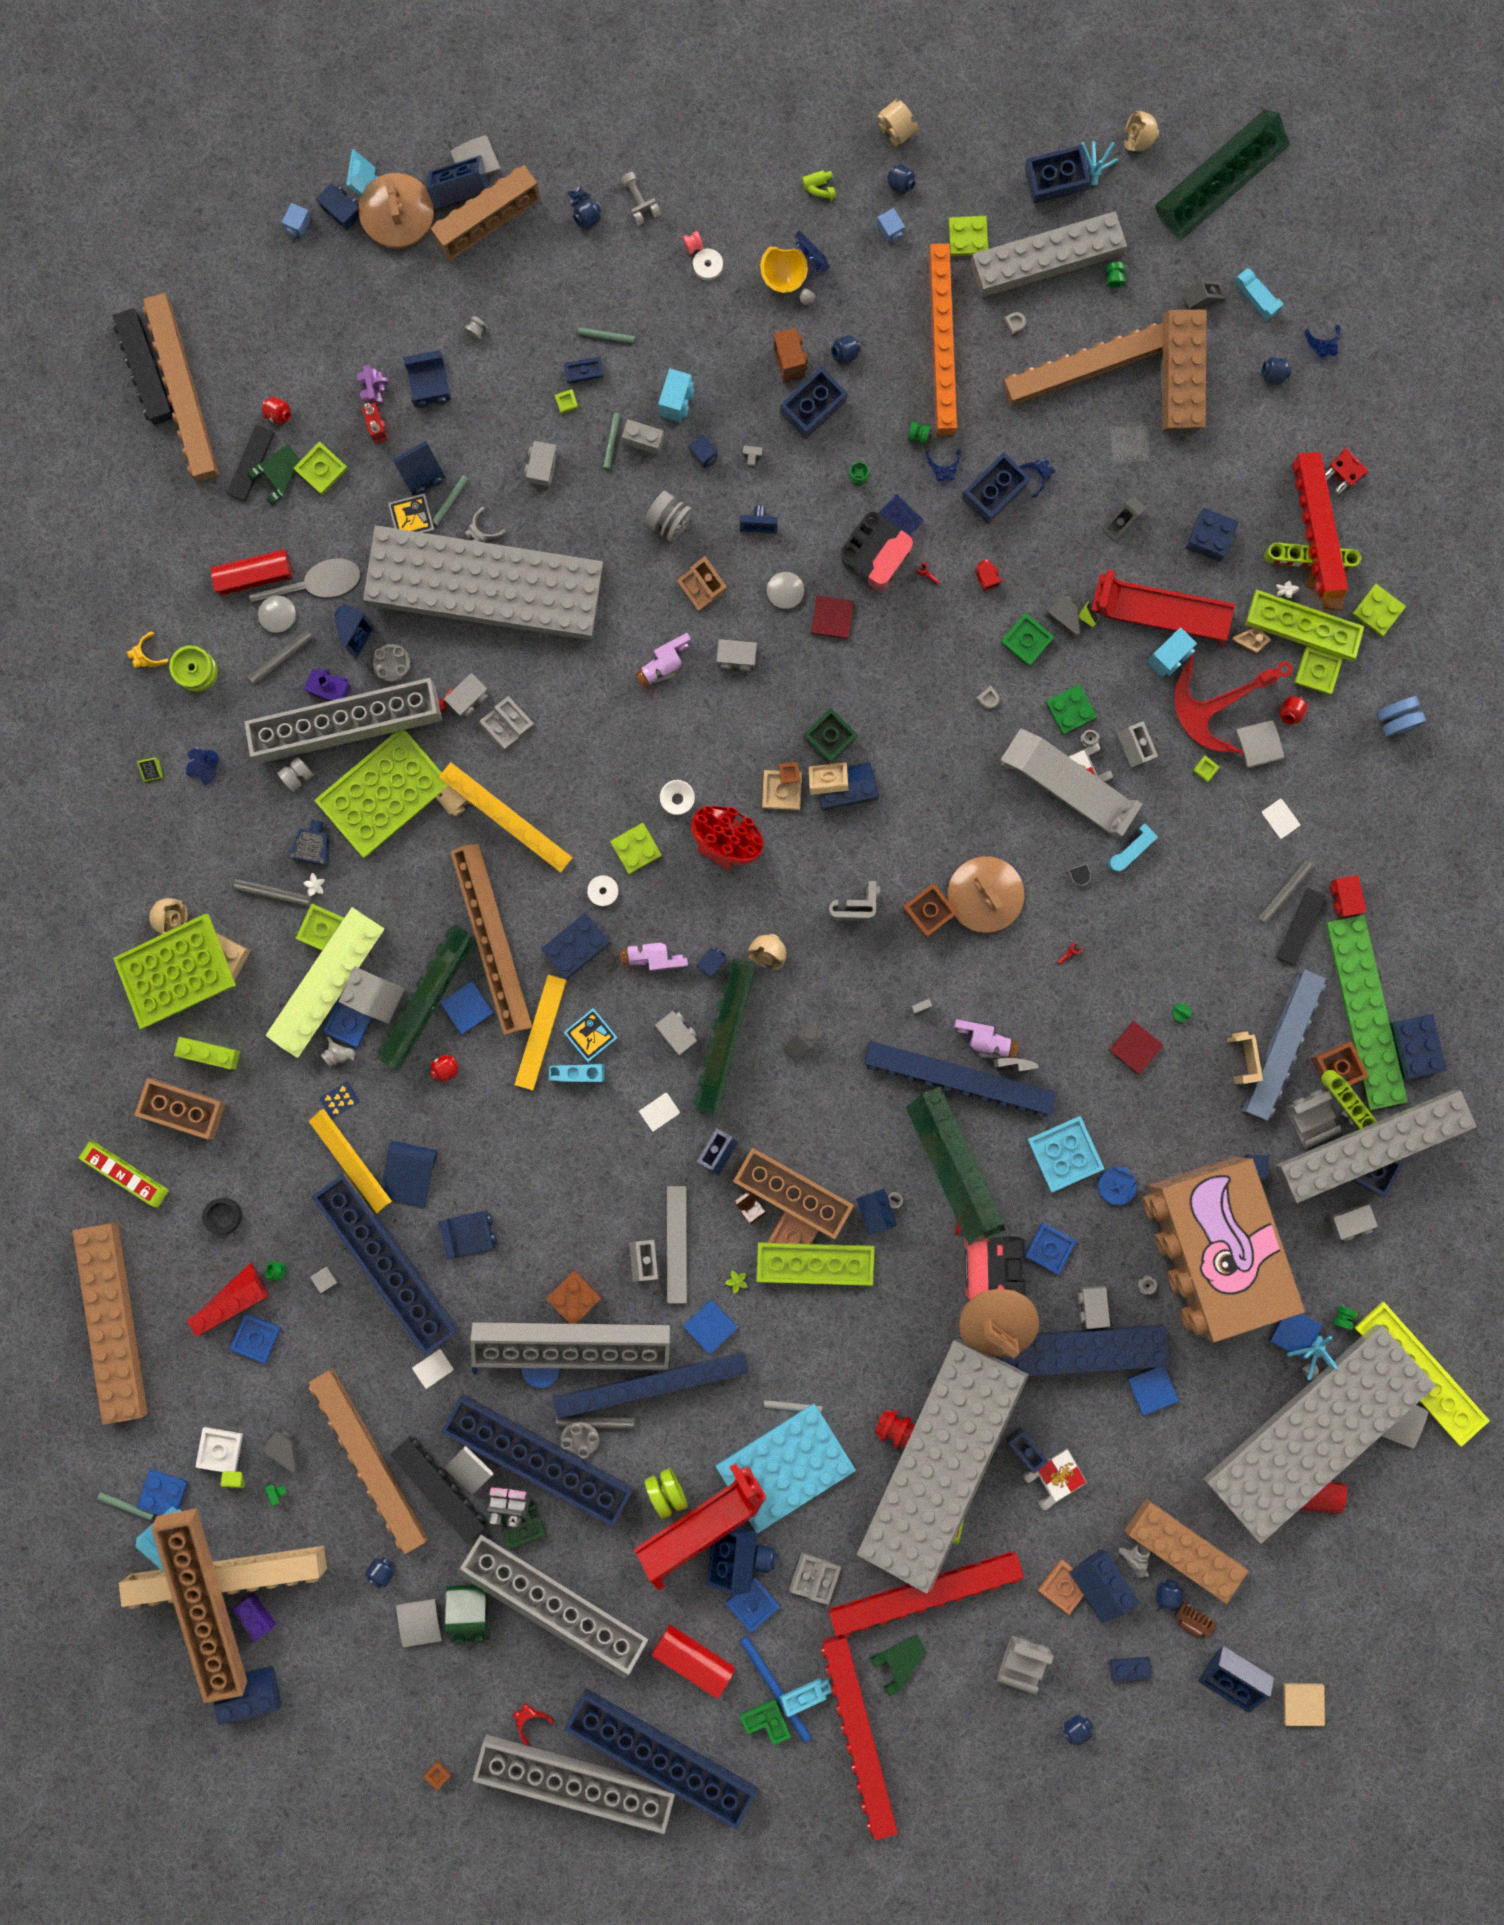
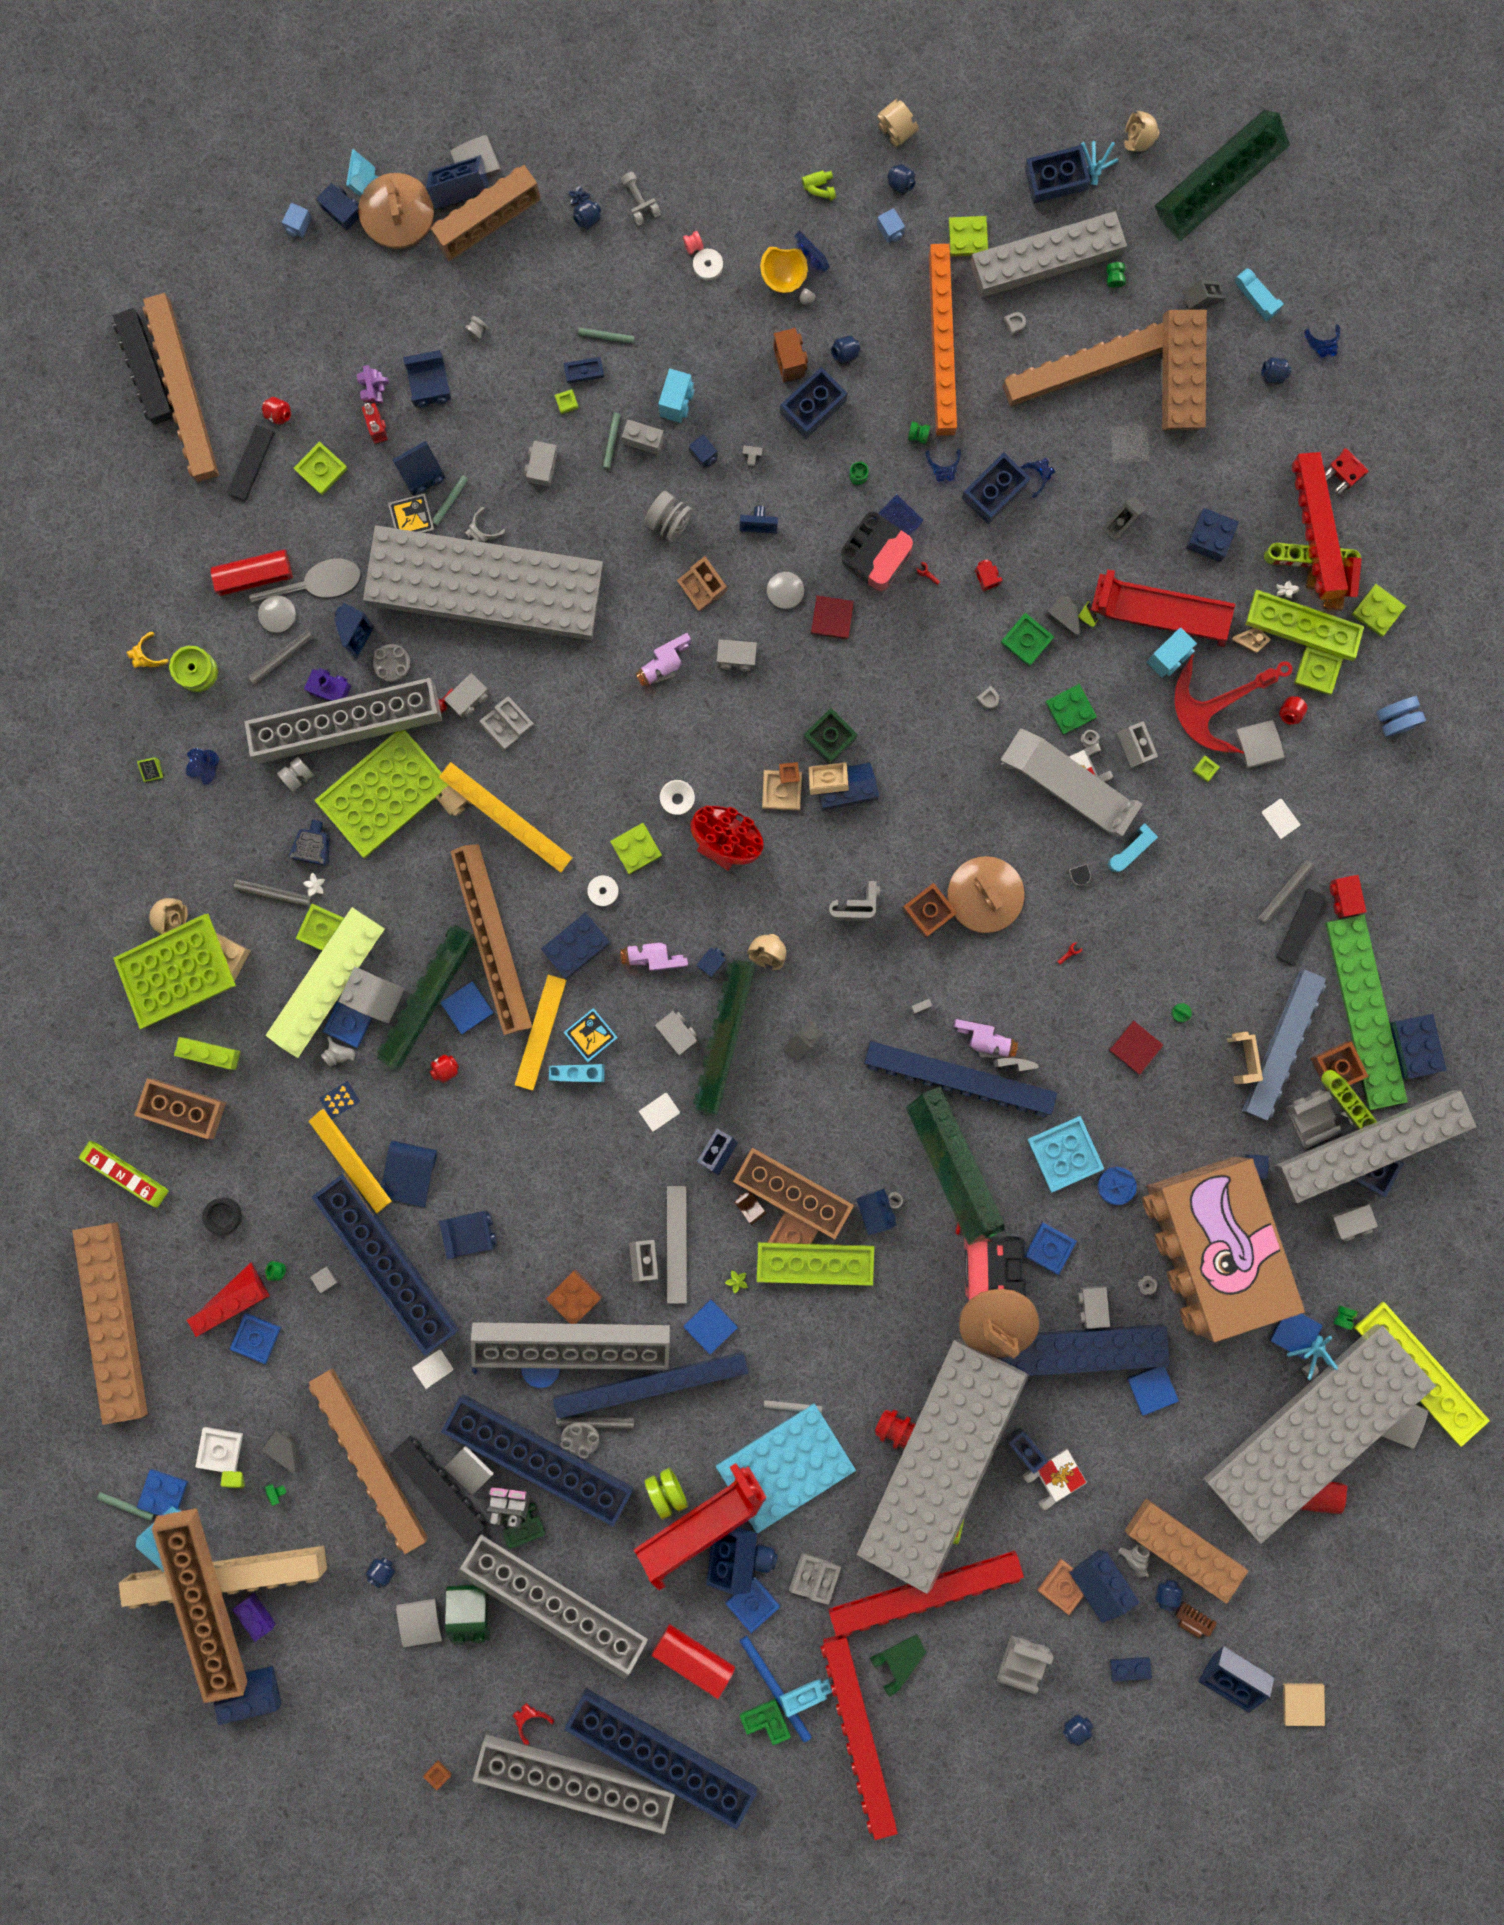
(278, 470): dark green flag -> none
(1352, 570): none -> red tile

